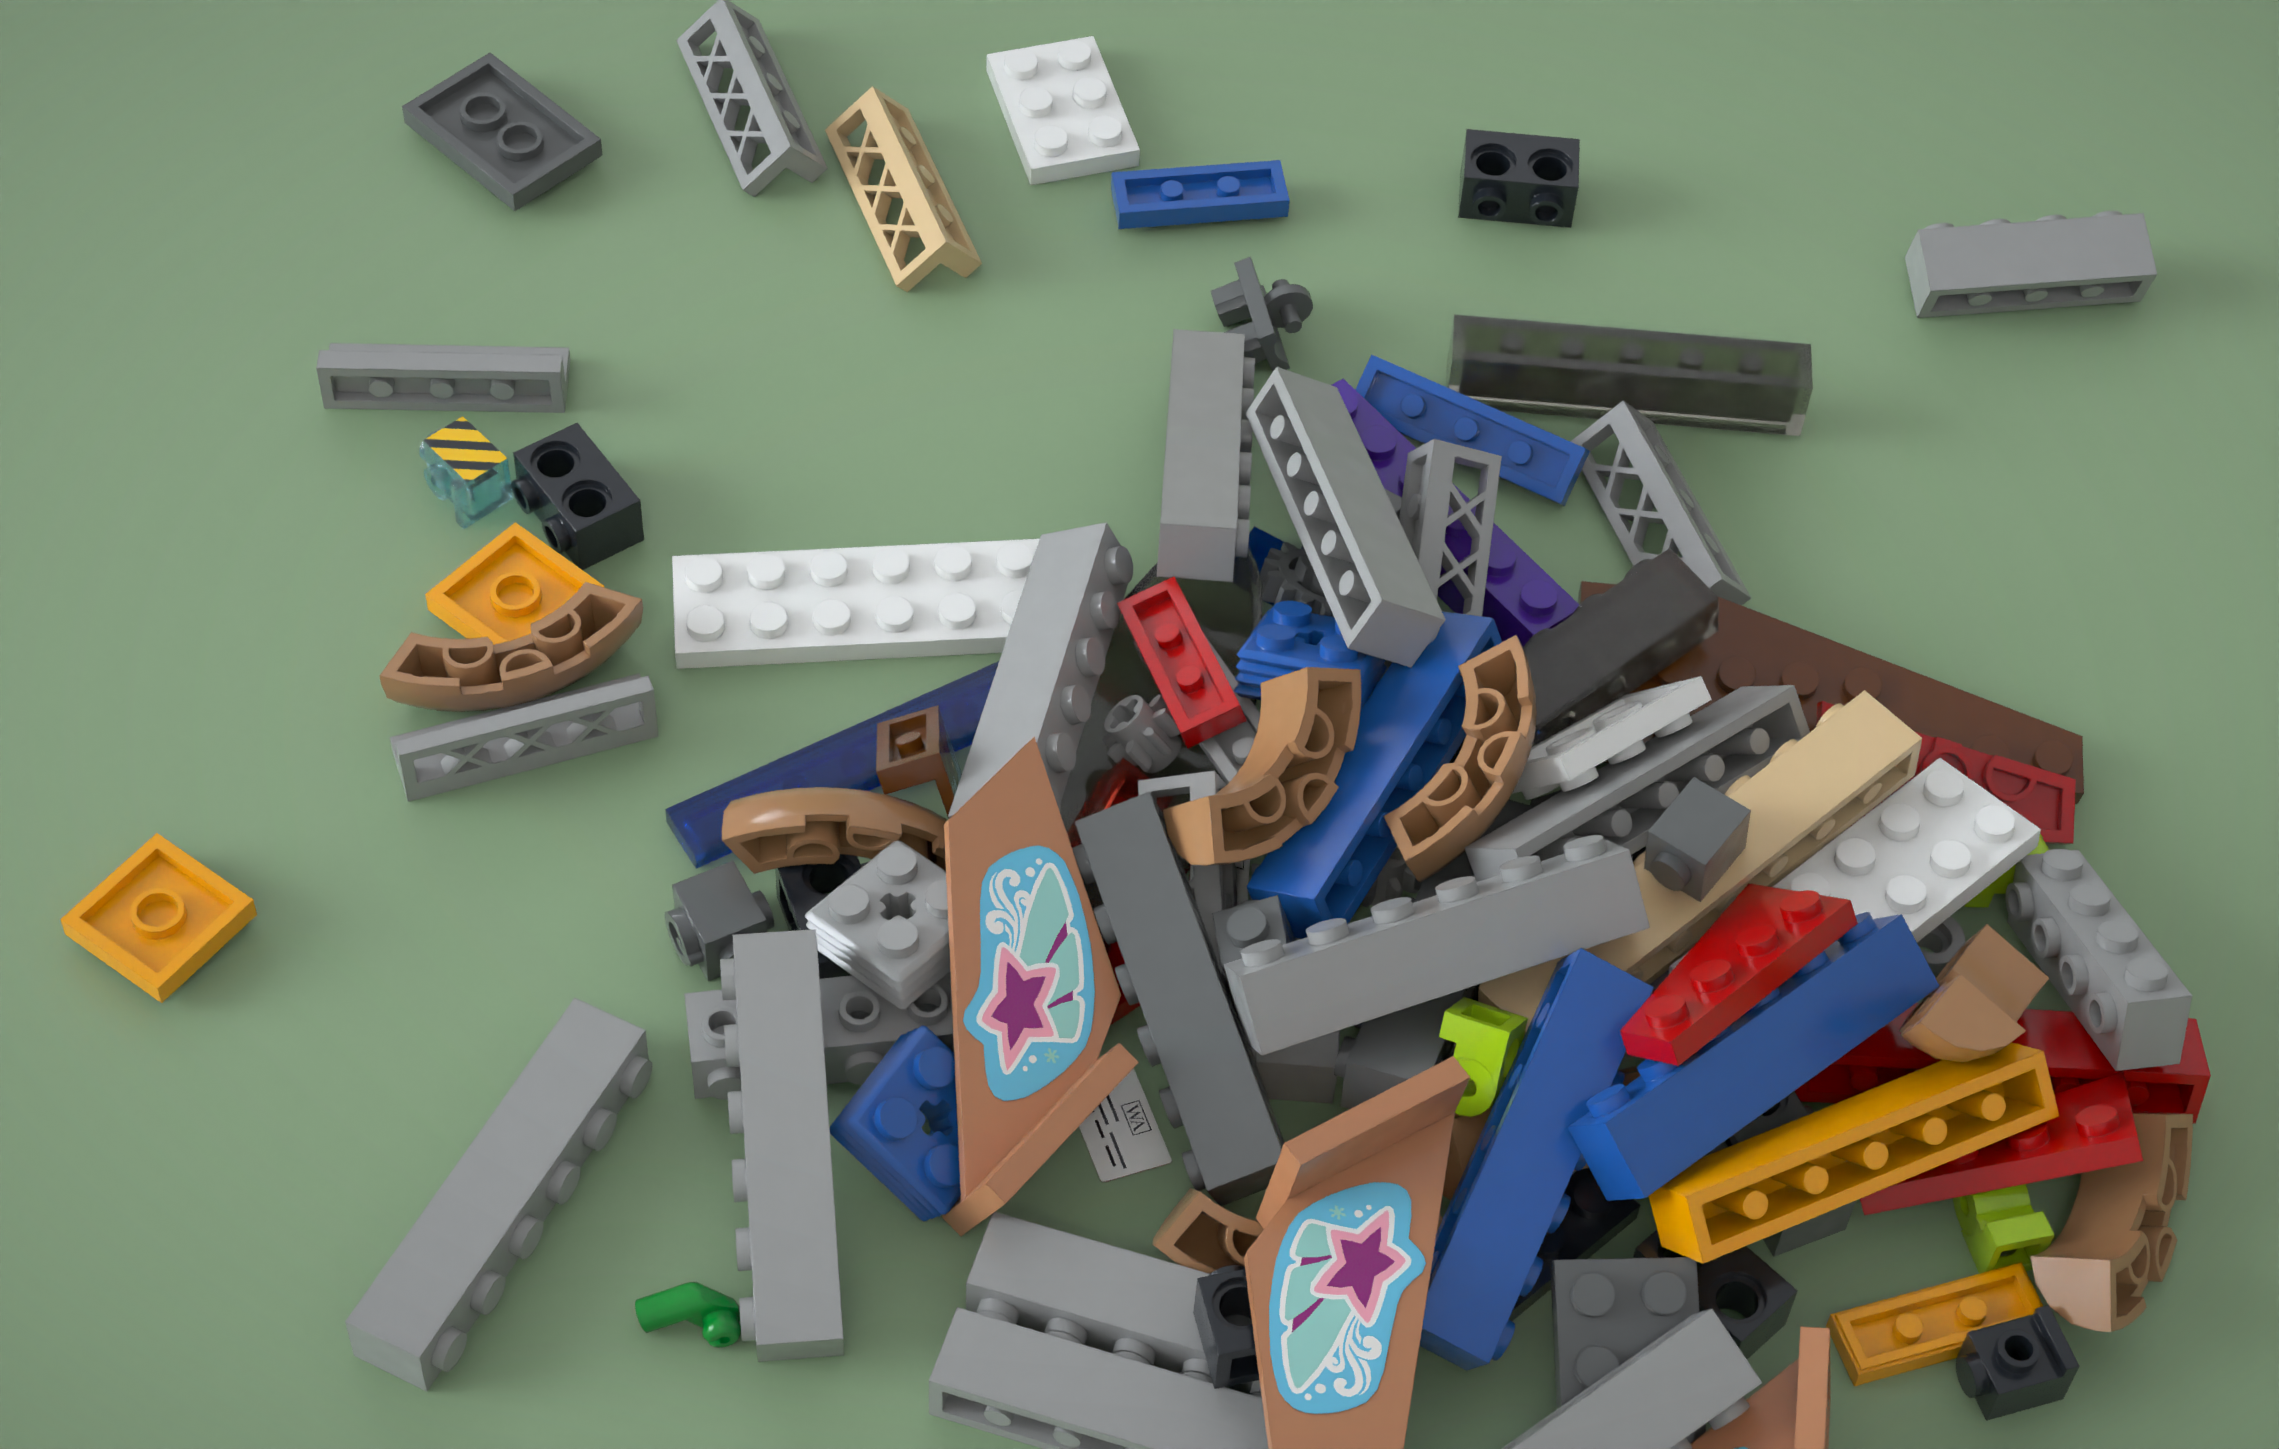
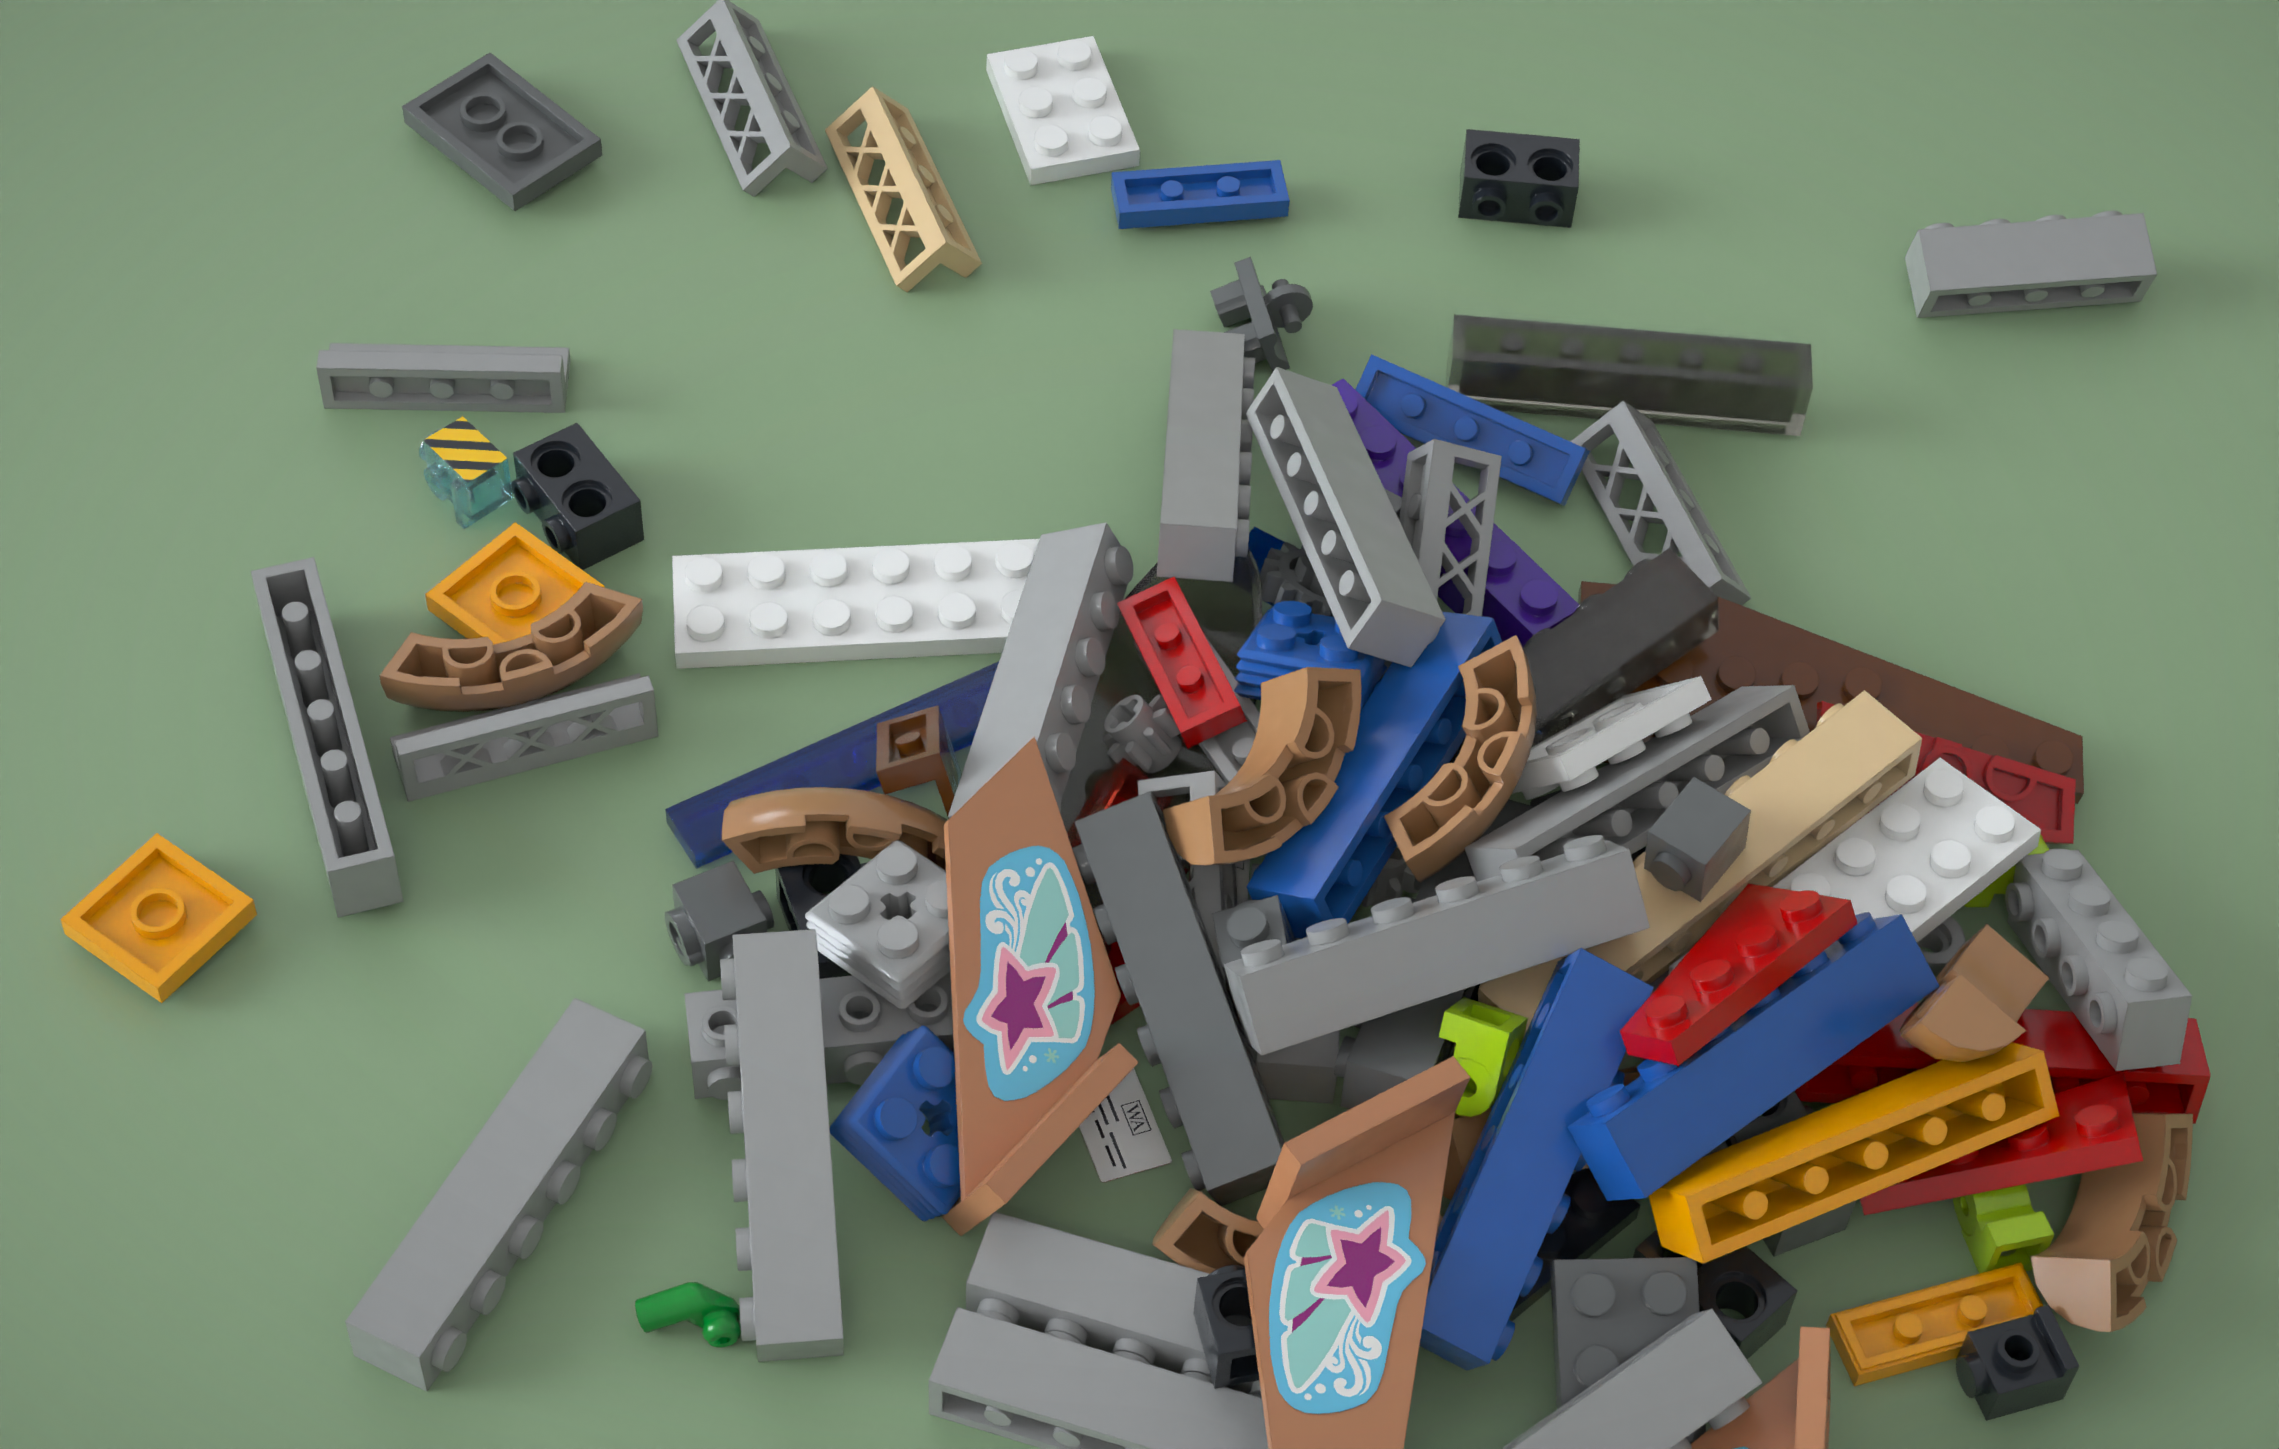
(327, 738): none -> light grey brick

